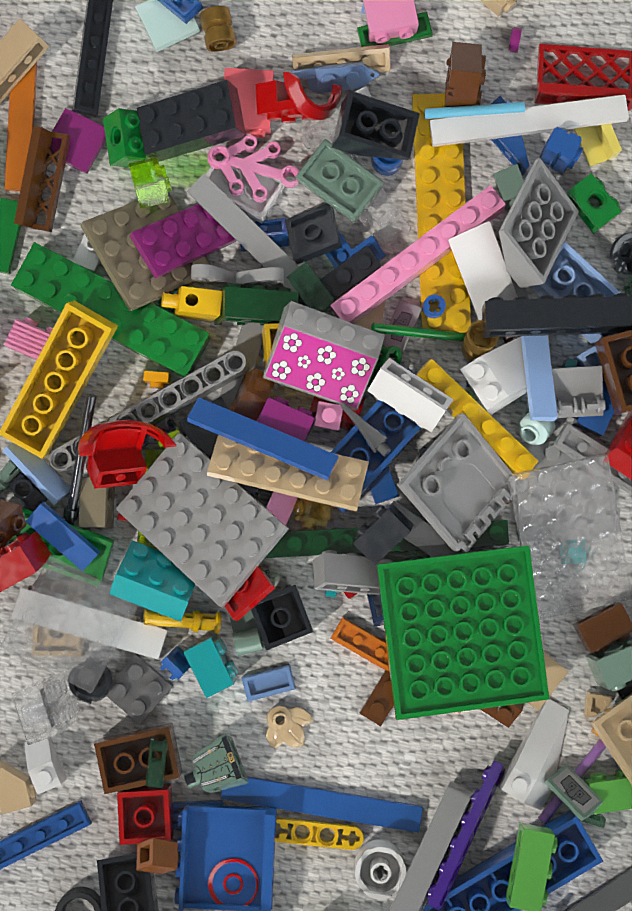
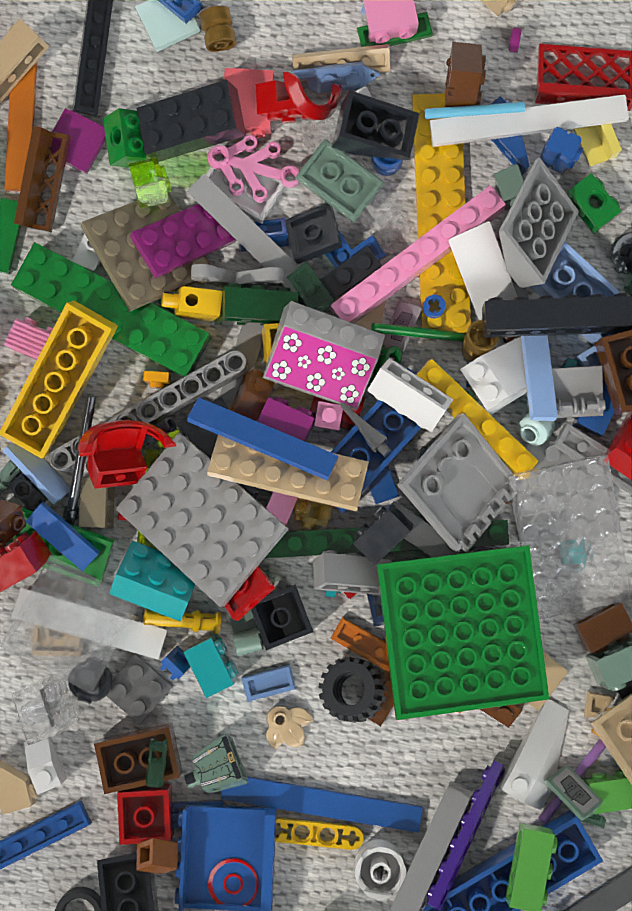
(333, 685): none -> black tyre

